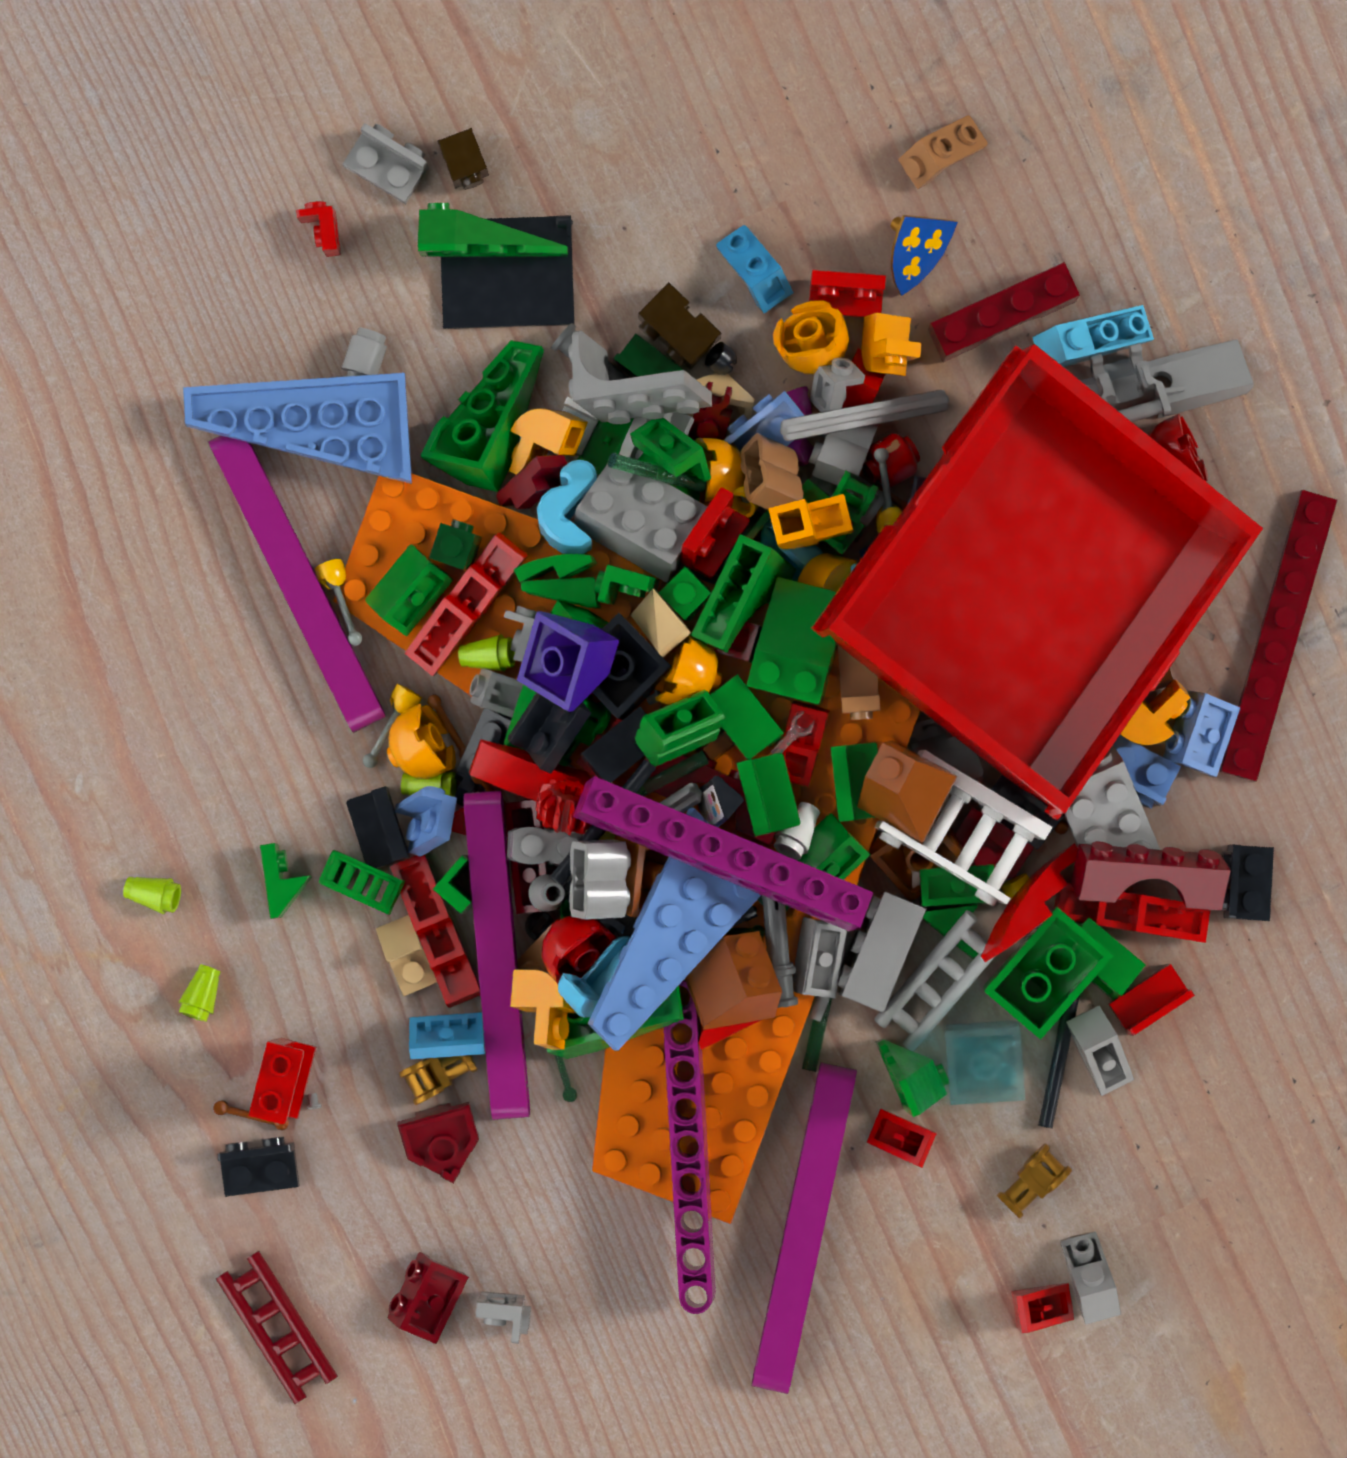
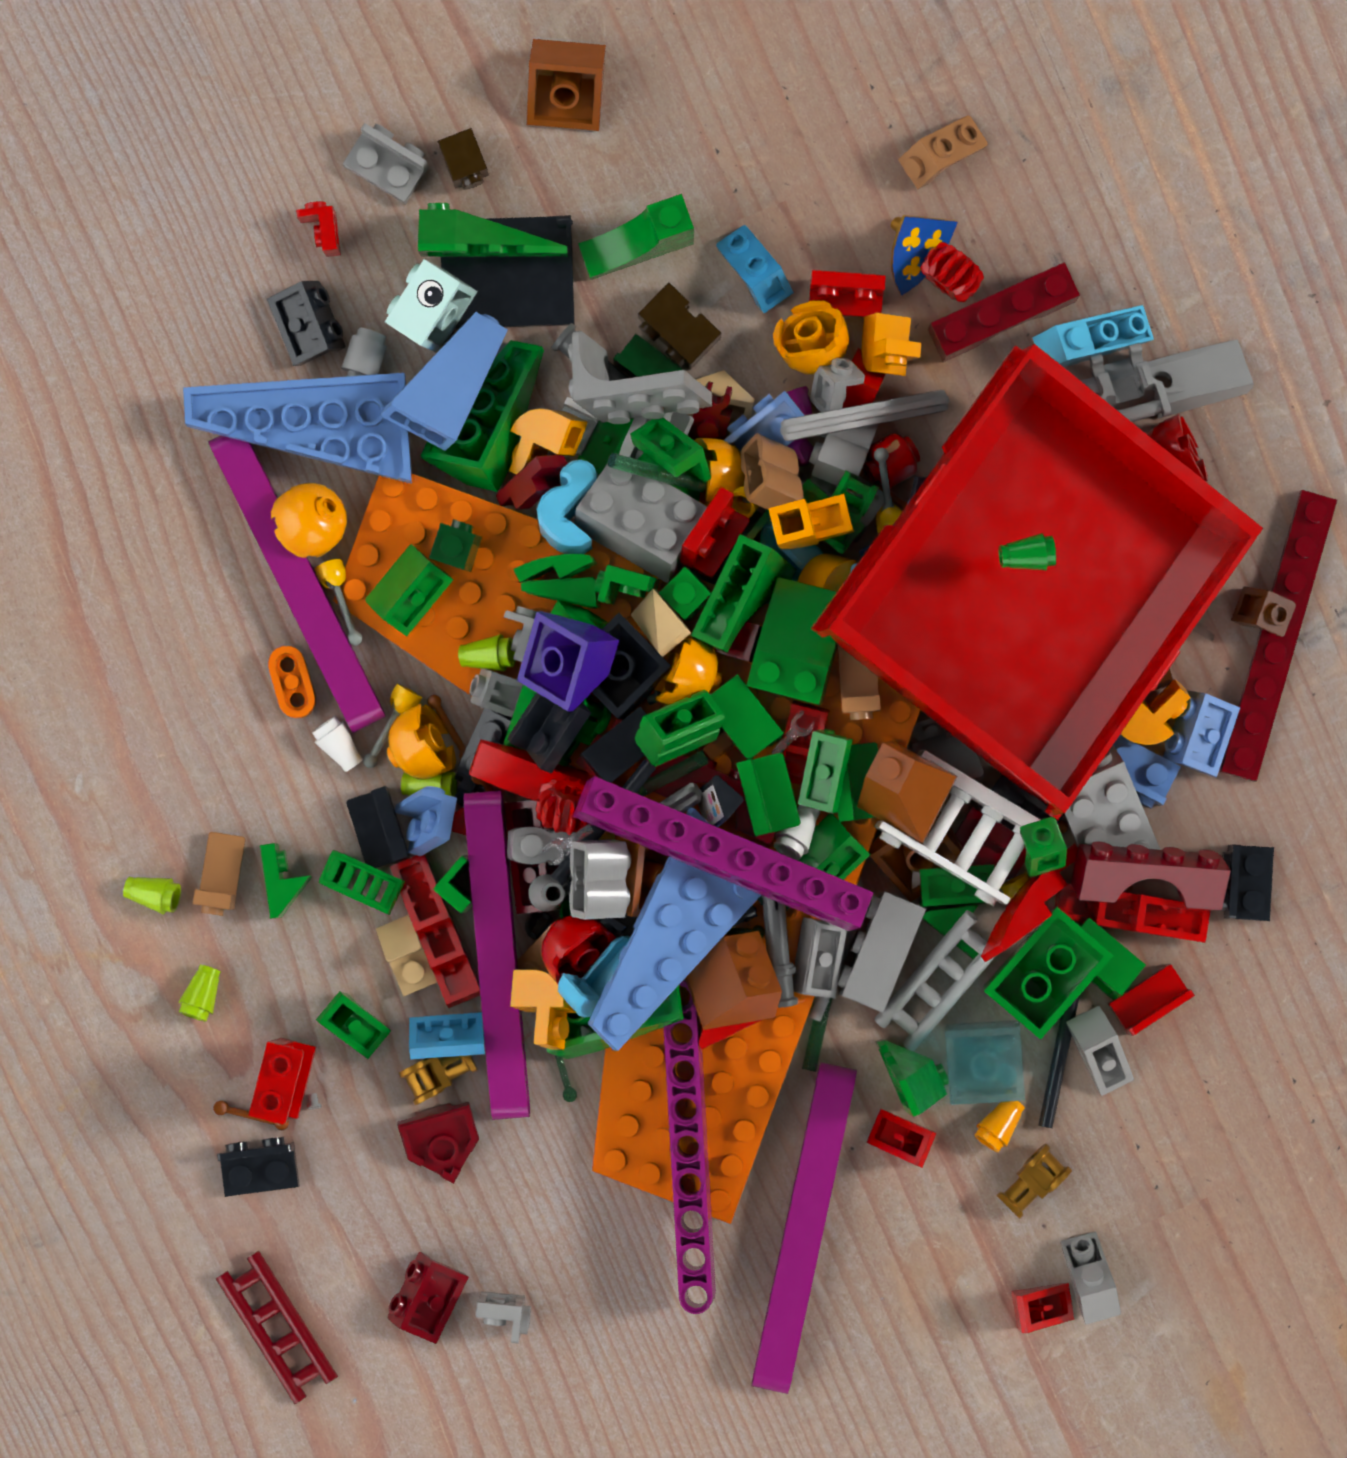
(220, 873): none -> medium nougat bracket
(291, 683): none -> orange plate
(306, 321): none -> black bracket
(309, 519): none -> light orange cylinder
(337, 743): none -> white cone
(353, 1024): none -> green slope
(429, 305): none -> light aqua brick
(445, 389): none -> medium blue slope
(465, 604): red slope -> none
(564, 845): none -> clear hand
(565, 84): none -> dark orange slope
(653, 233): none -> green arch
(720, 359): black hinge -> none
(825, 771): none -> green panel
(952, 272): none -> red gear
(999, 1125): none -> light orange cone
(1029, 553): none -> green cone
(1043, 846): none -> green bracket
(1263, 610): none -> reddish brown bracket

